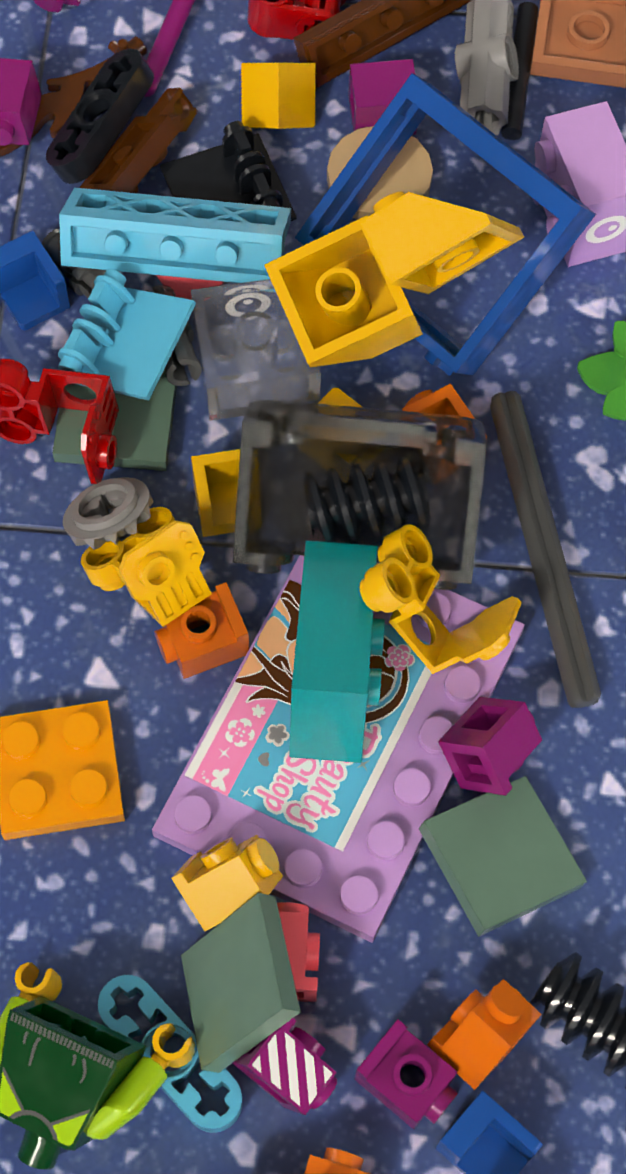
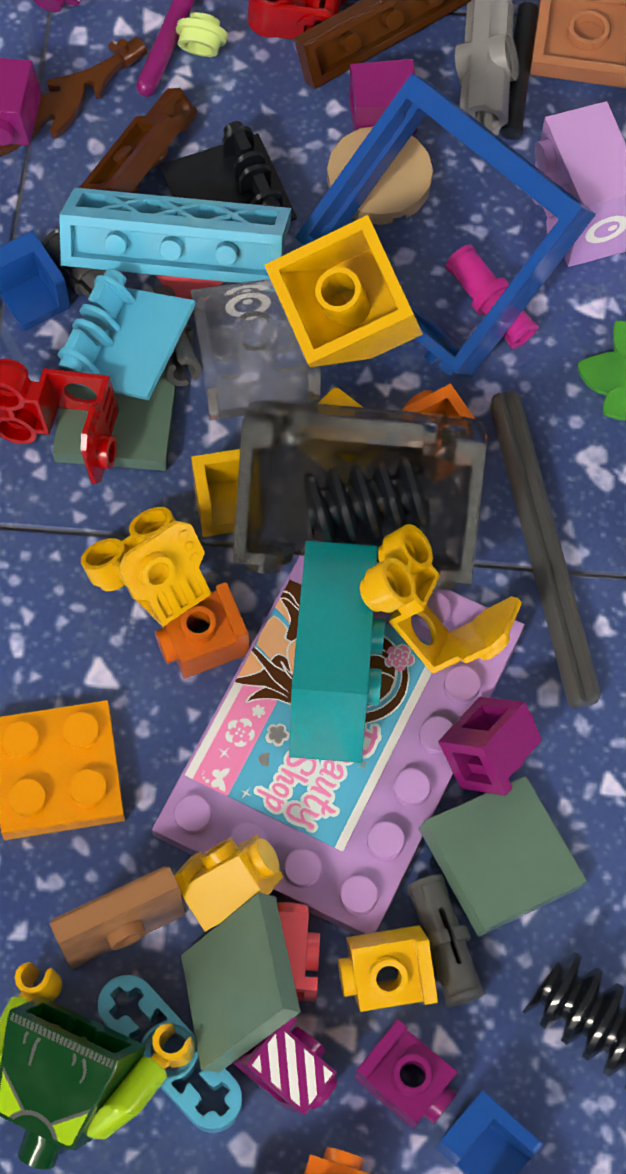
(85, 142): black beam -> none
(88, 515): light grey gear -> none
(118, 917): none -> medium nougat plate
(201, 34): none -> yellowish green plate
(278, 95): yellow panel -> none
(402, 948): none -> yellow brick
(432, 241): yellow slope -> none
(446, 940): none -> dark grey pin
(484, 1031): orange brick -> none
(486, 290): none -> dark pink pin

